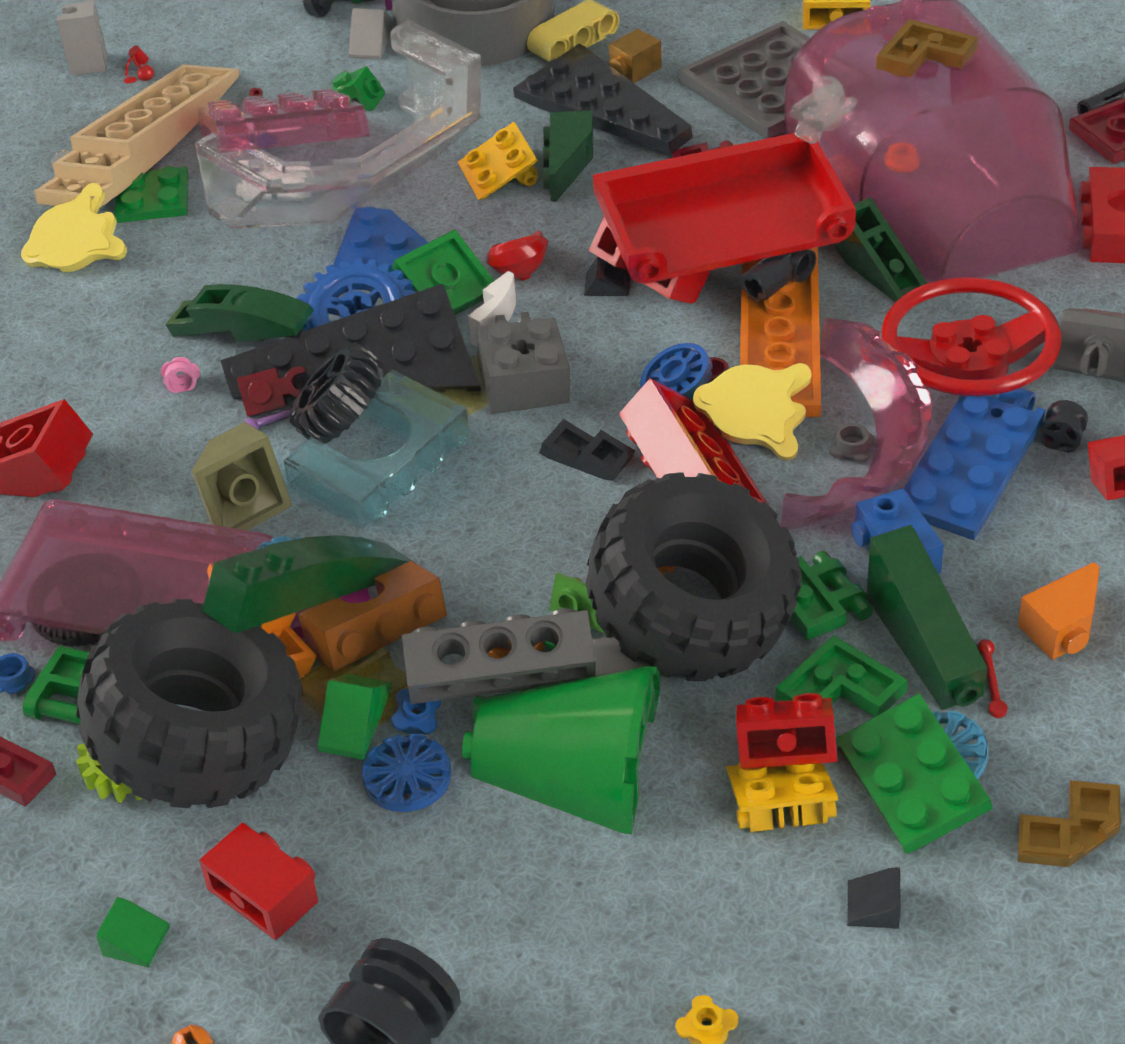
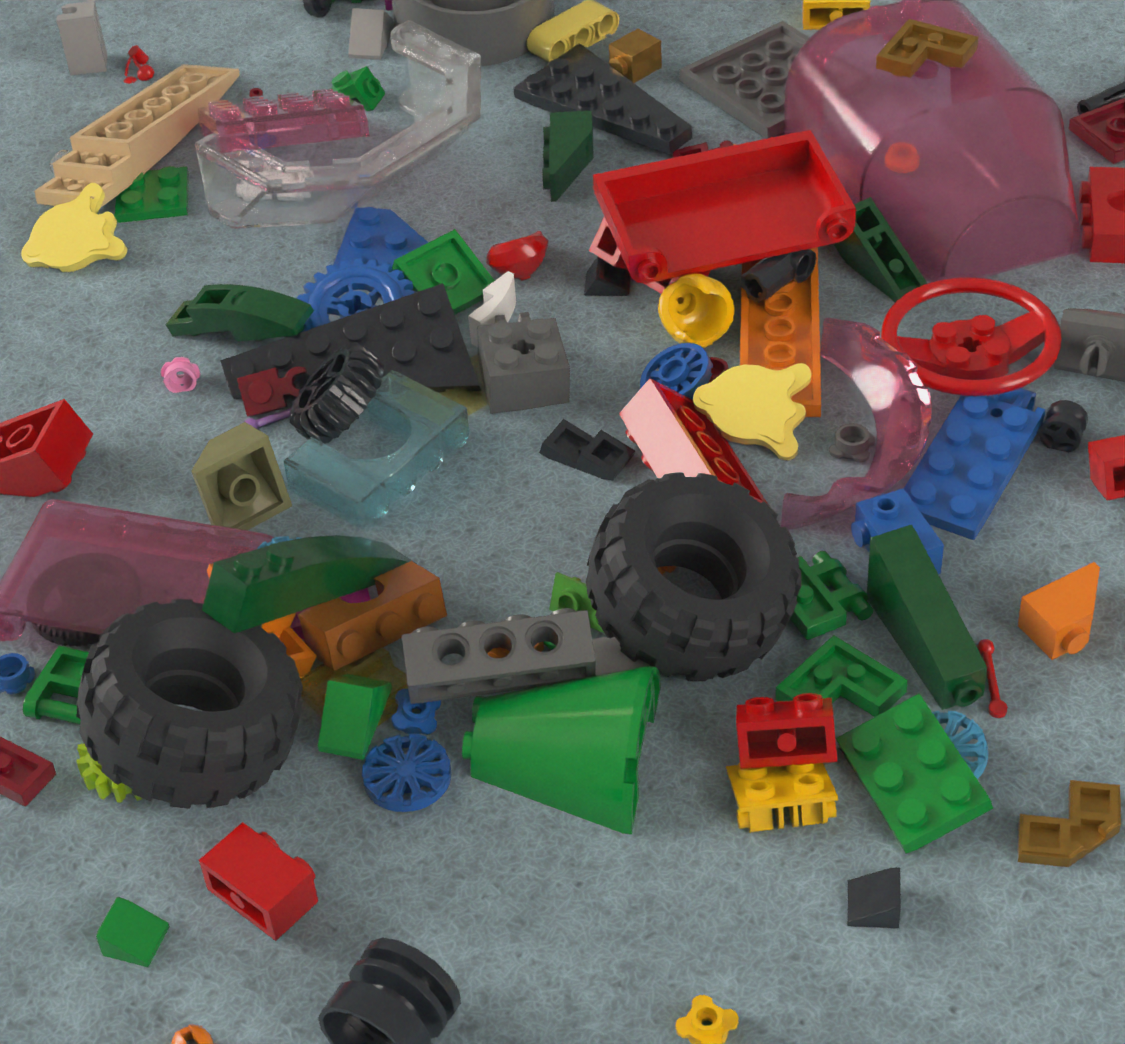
(499, 161): yellow hinge -> none
(700, 312): none -> yellow piece
(821, 109): clear hips -> none

